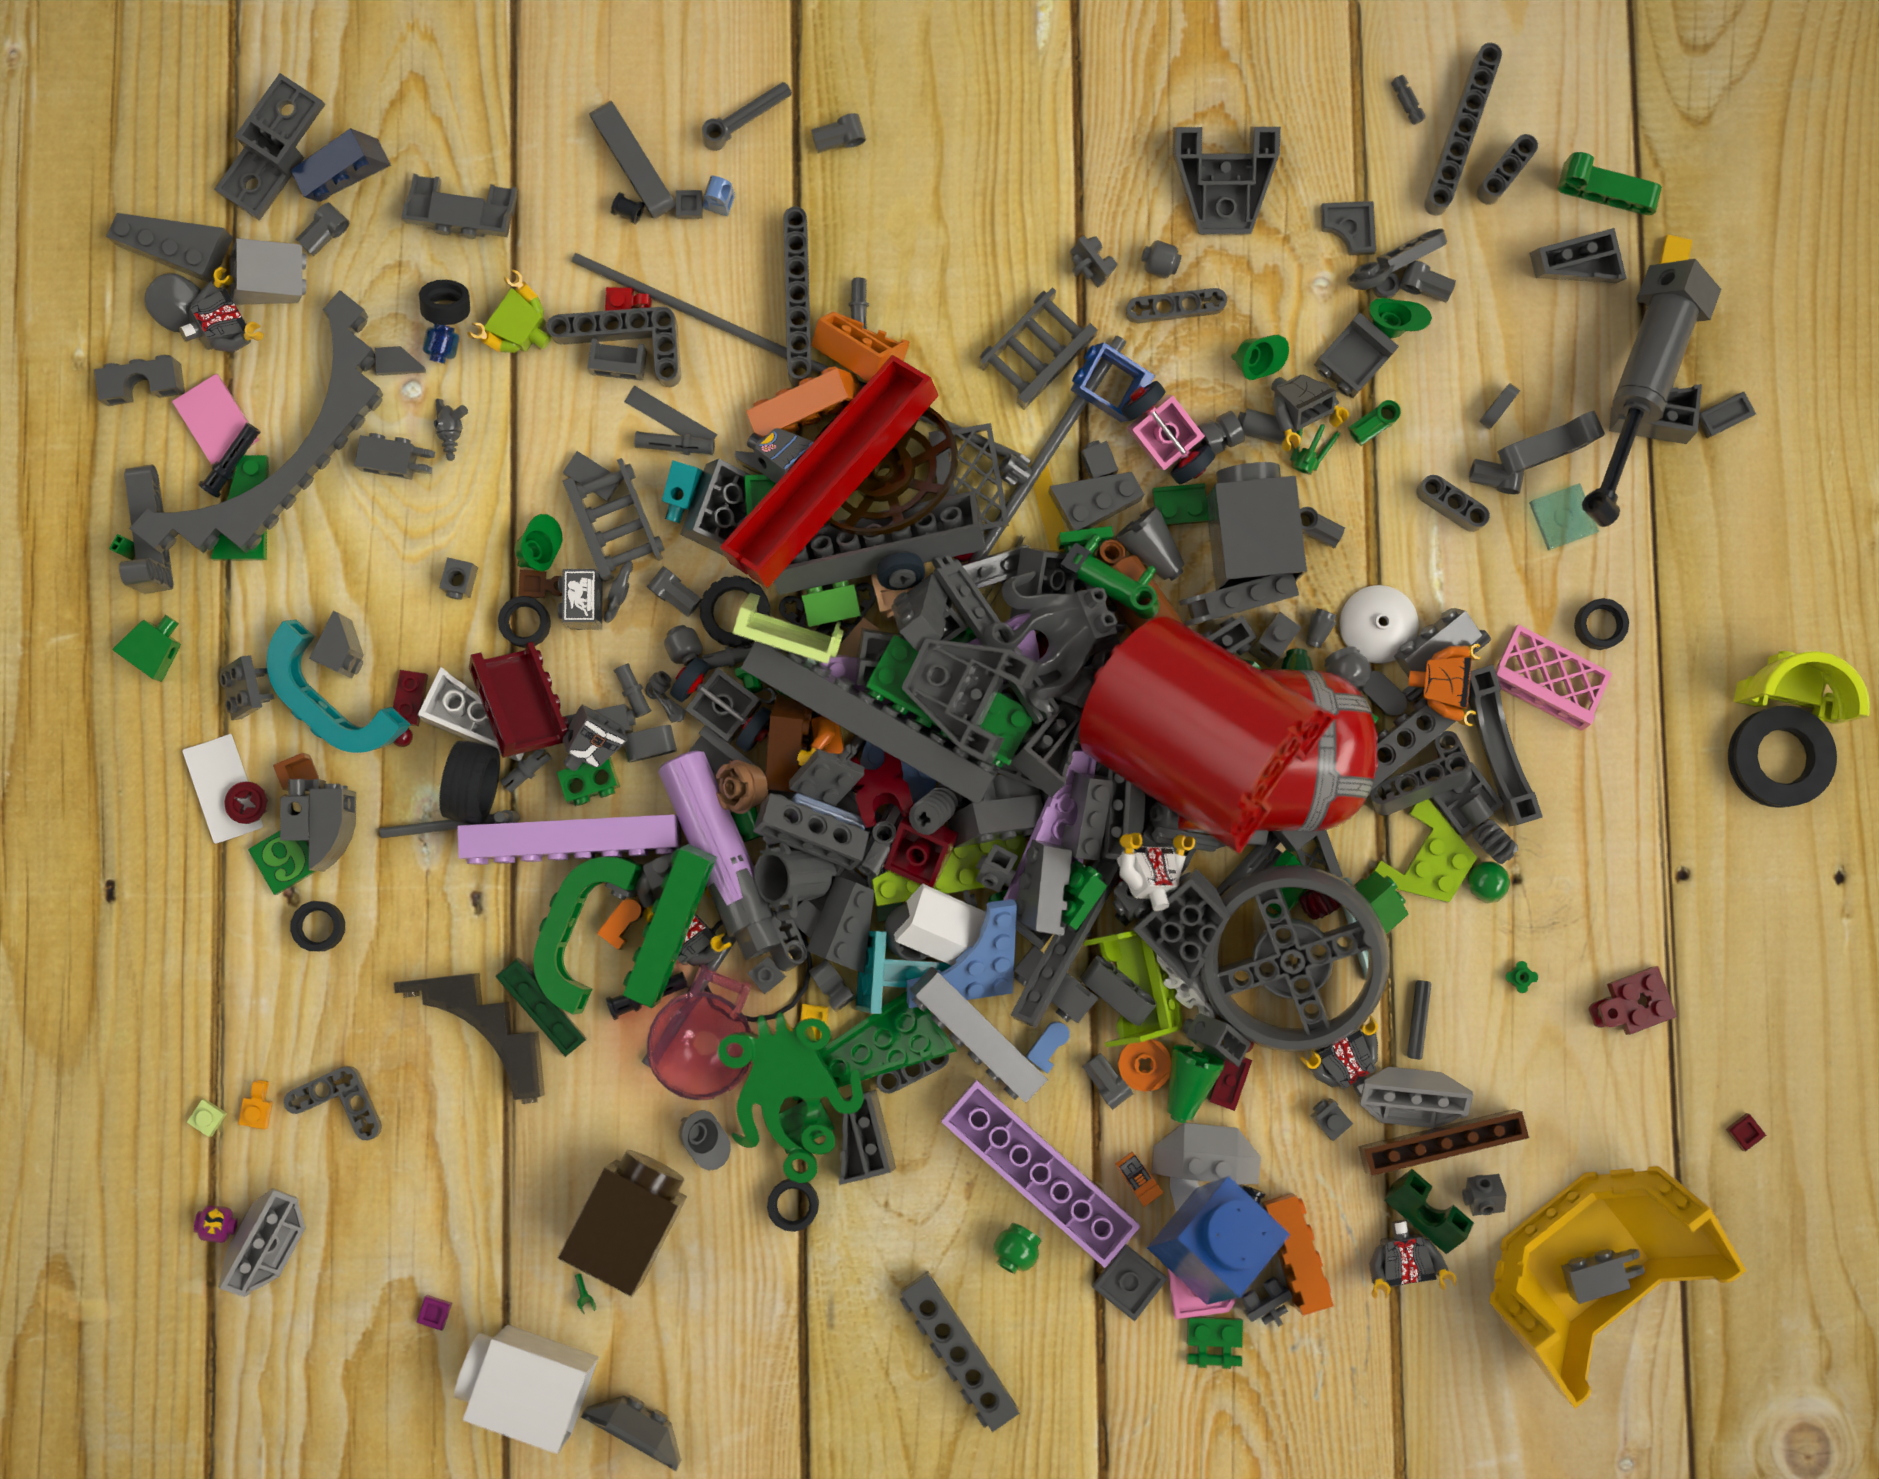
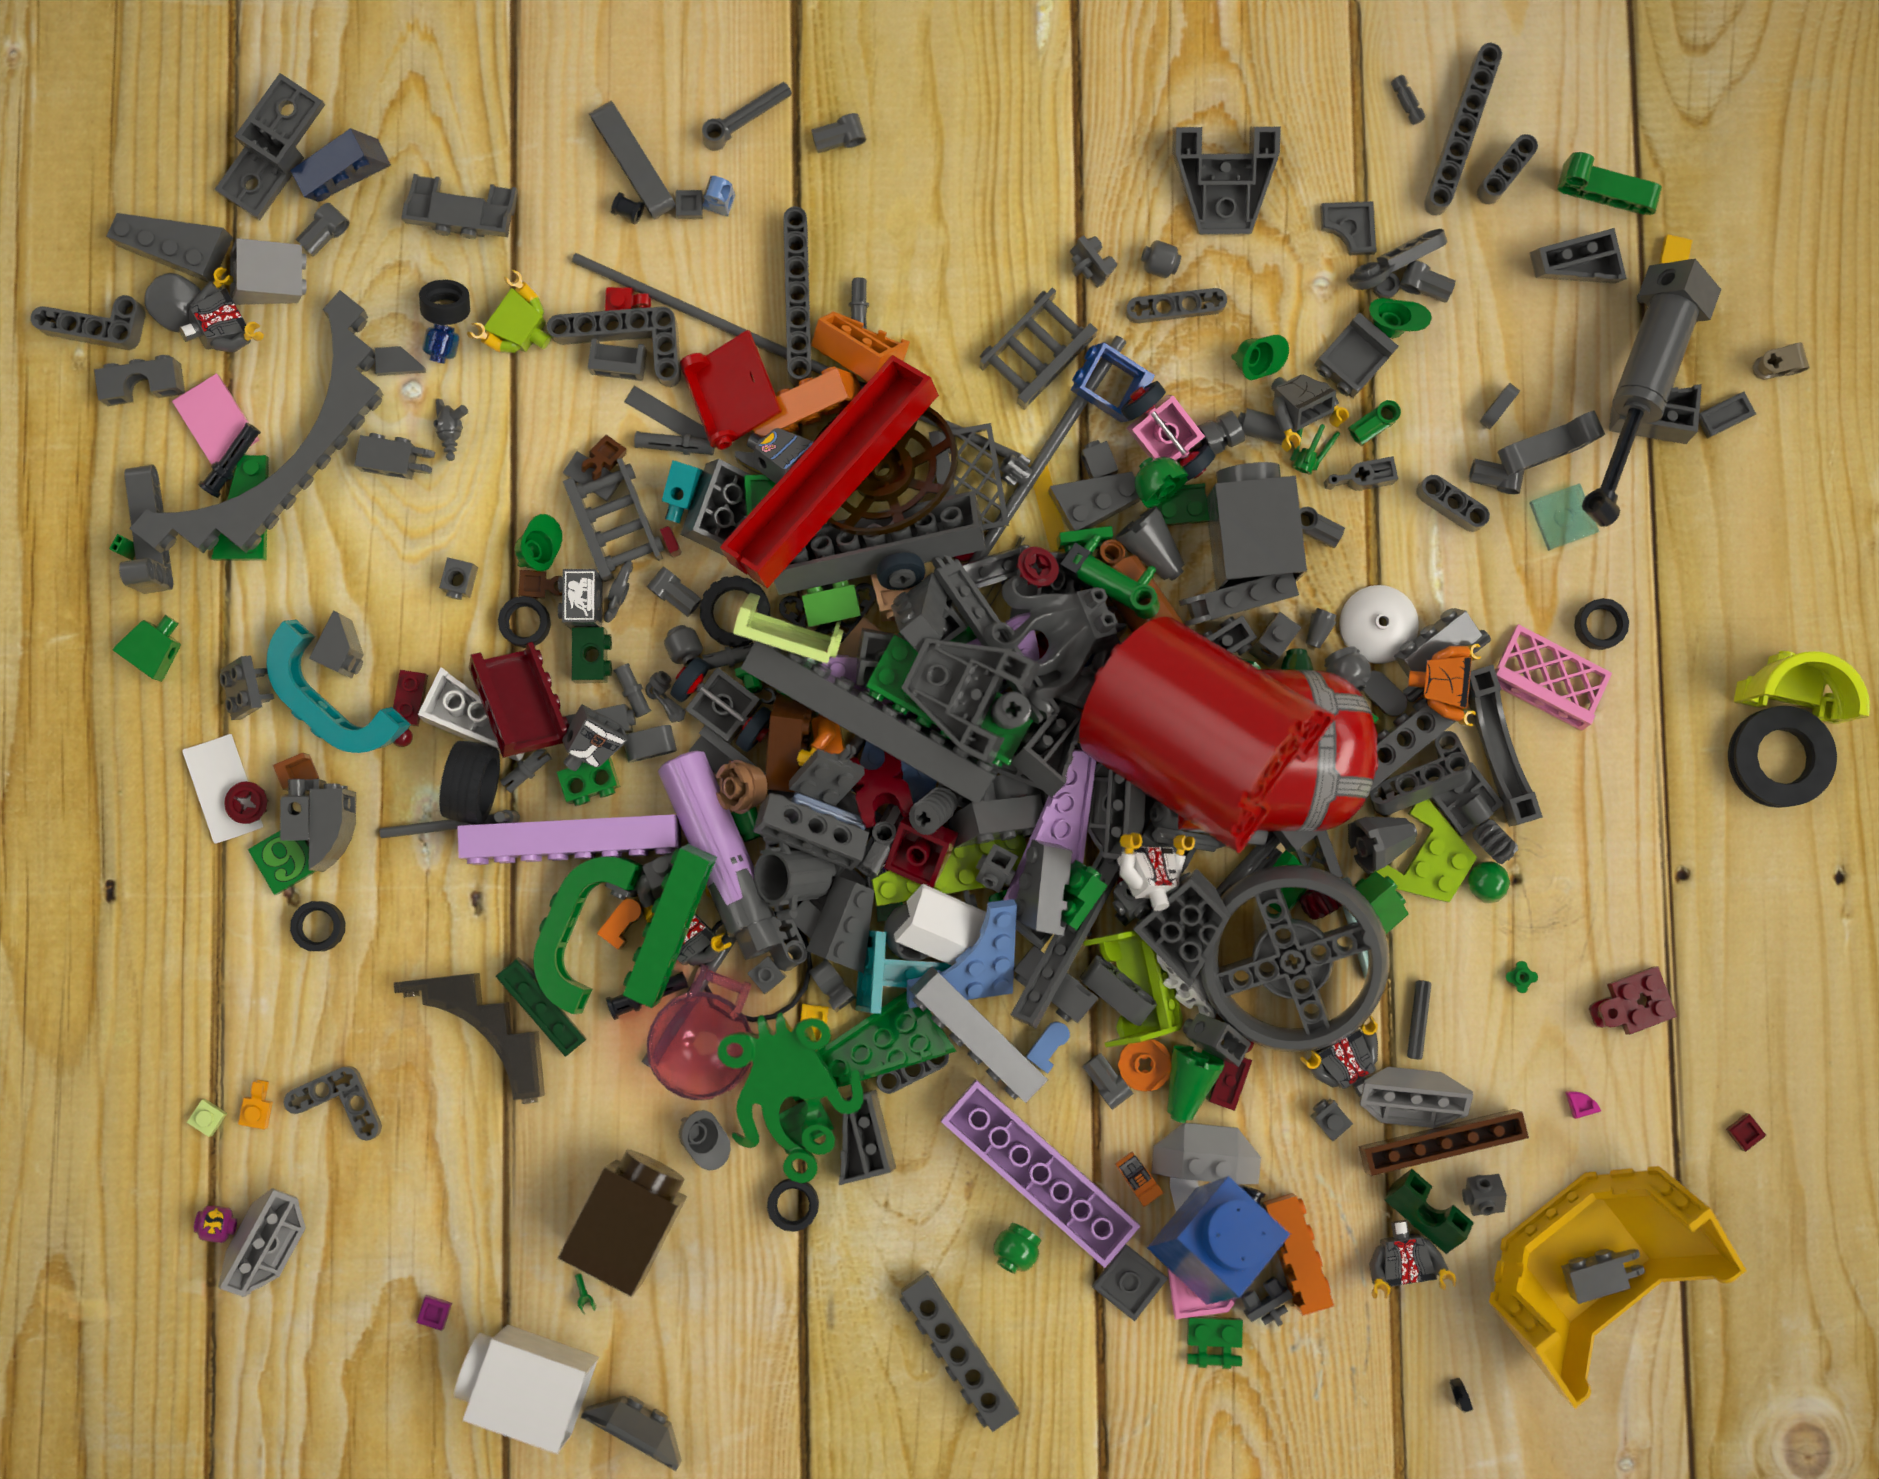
(87, 324): none -> dark grey beam
(584, 640): none -> dark green brick
(602, 455): none -> reddish brown plate
(671, 541): none -> dark red tile
(726, 392): none -> red door
(1011, 700): none -> dark grey piece
(1044, 560): none -> dark red gear
(1092, 797): dark grey arch -> none
(1158, 479): none -> green cylinder
(1376, 473): none -> dark grey piece
(1380, 840): none -> dark grey cone
(1460, 1395): none -> black tile
(1581, 1104): none -> dark pink tile
(1781, 362): none -> dark tan piece

